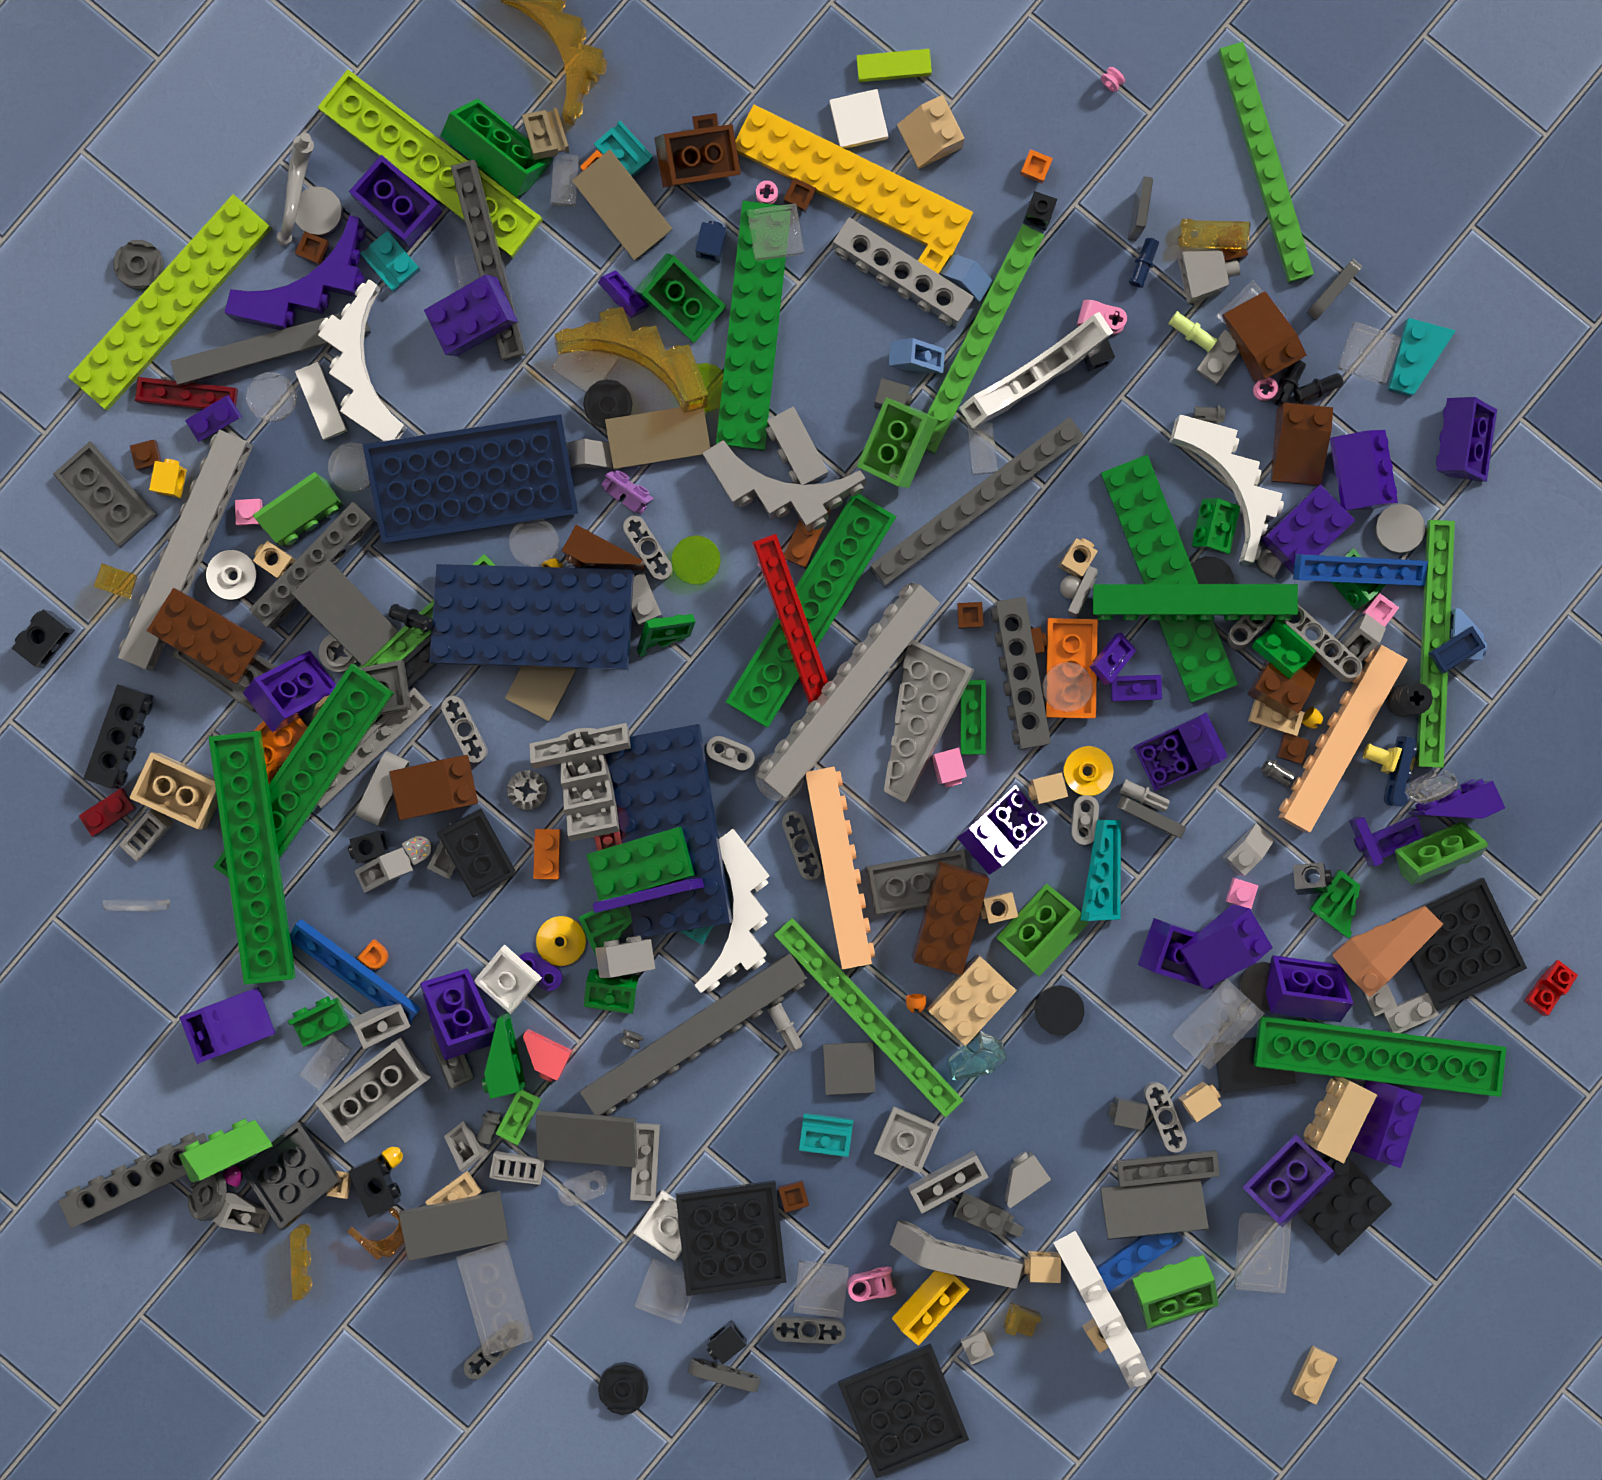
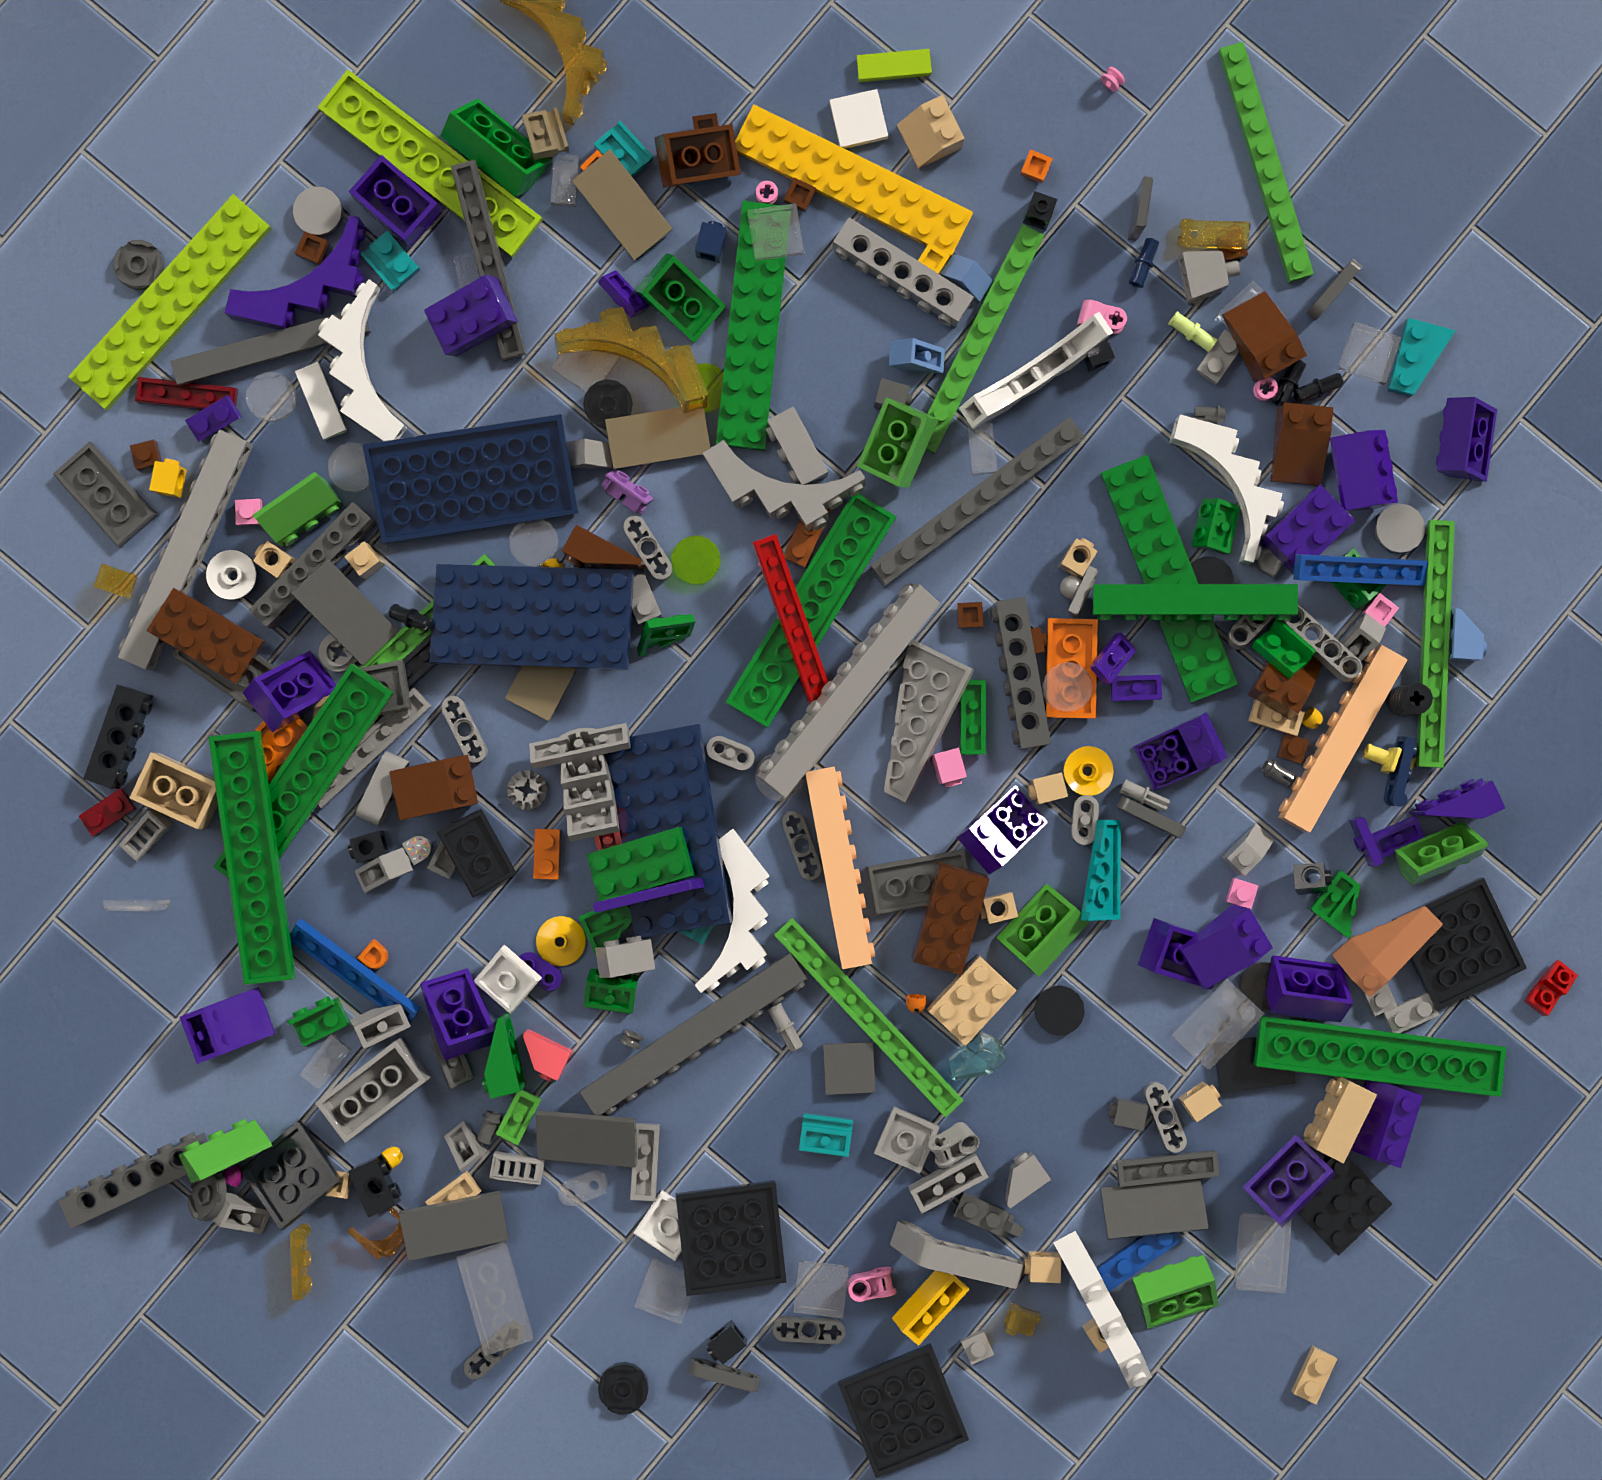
(56, 635): black brick -> none
(298, 164): light grey animal -> none
(364, 560): none -> tan brick
(793, 1196): reddish brown plate -> none
(954, 1143): none -> light grey piece
(1432, 787): clear tile -> none
(1456, 650): dark blue tile -> none

